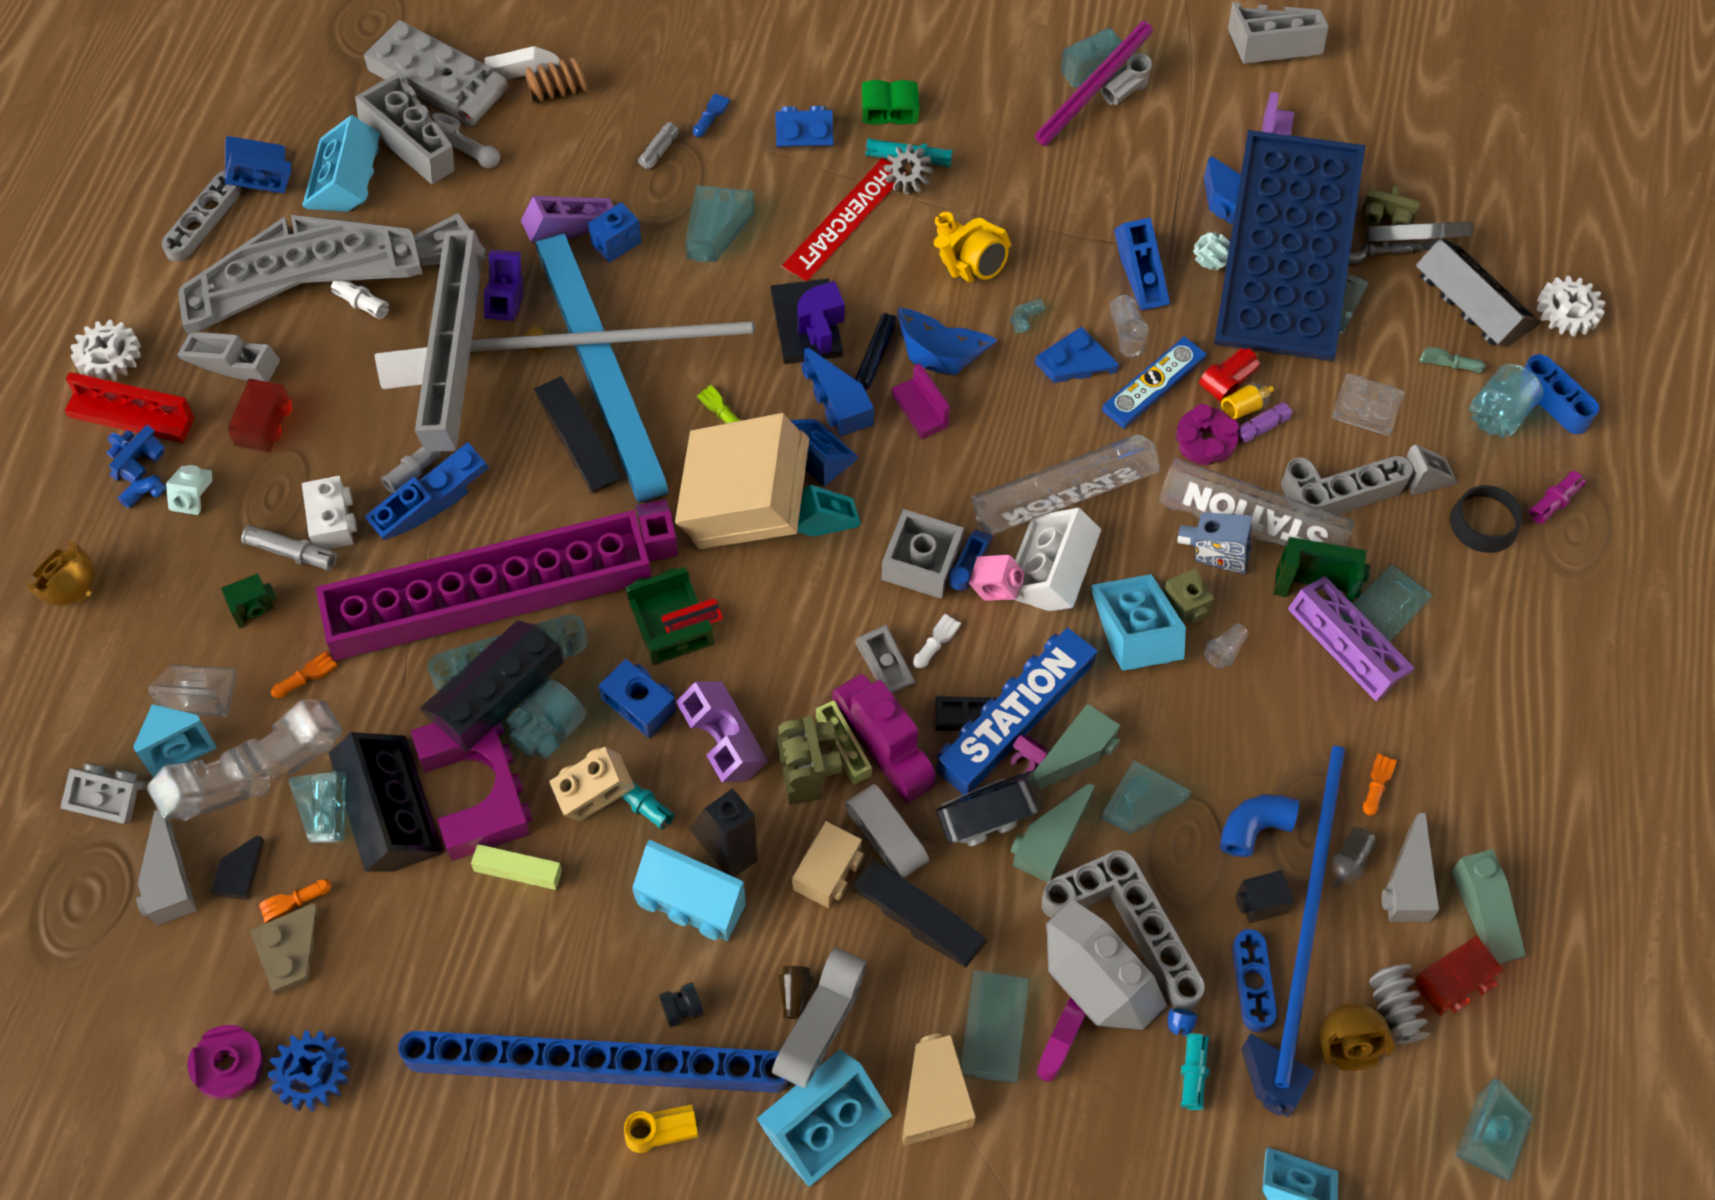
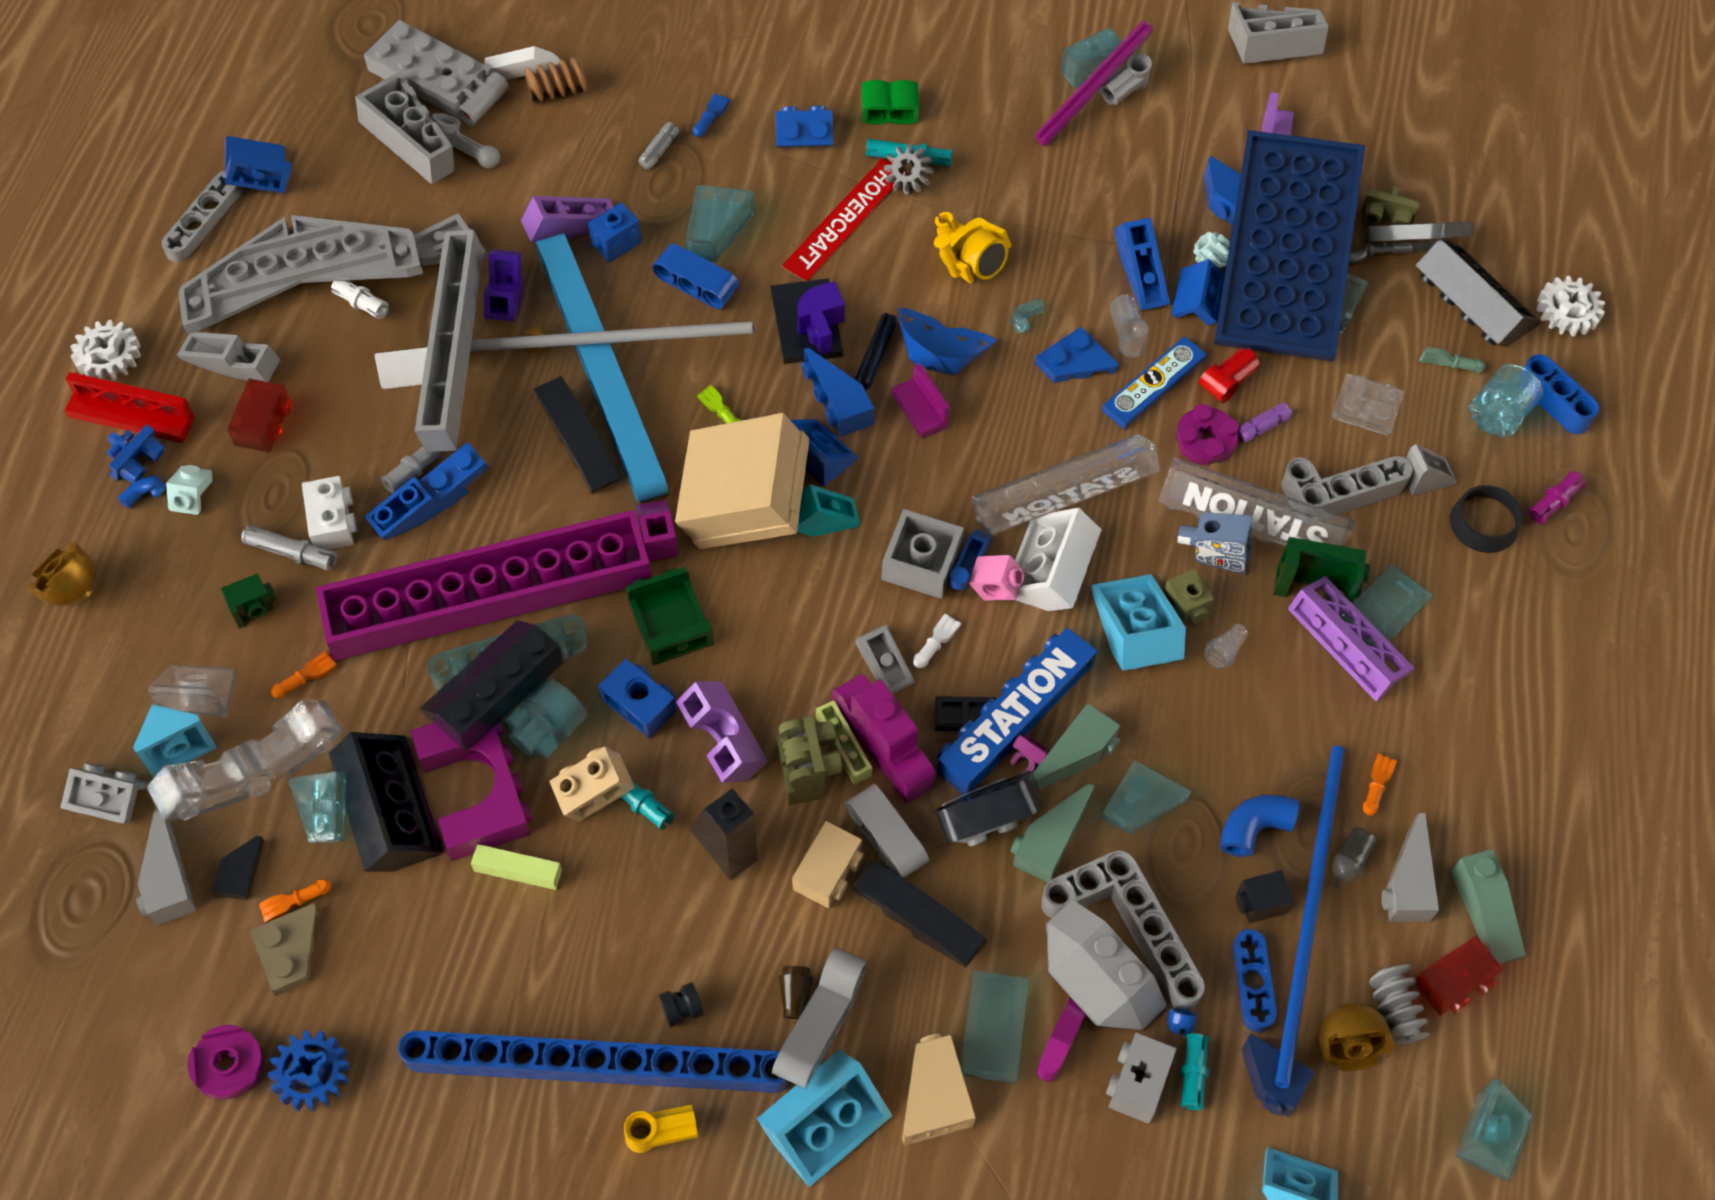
(342, 167): medium azure slope -> none
(689, 891): medium azure slope -> none
(691, 615): sticker -> none
(695, 276): none -> blue beam
(1151, 1059): none -> light grey brick
(1199, 291): none -> blue panel
(1247, 400): yellow piece -> none

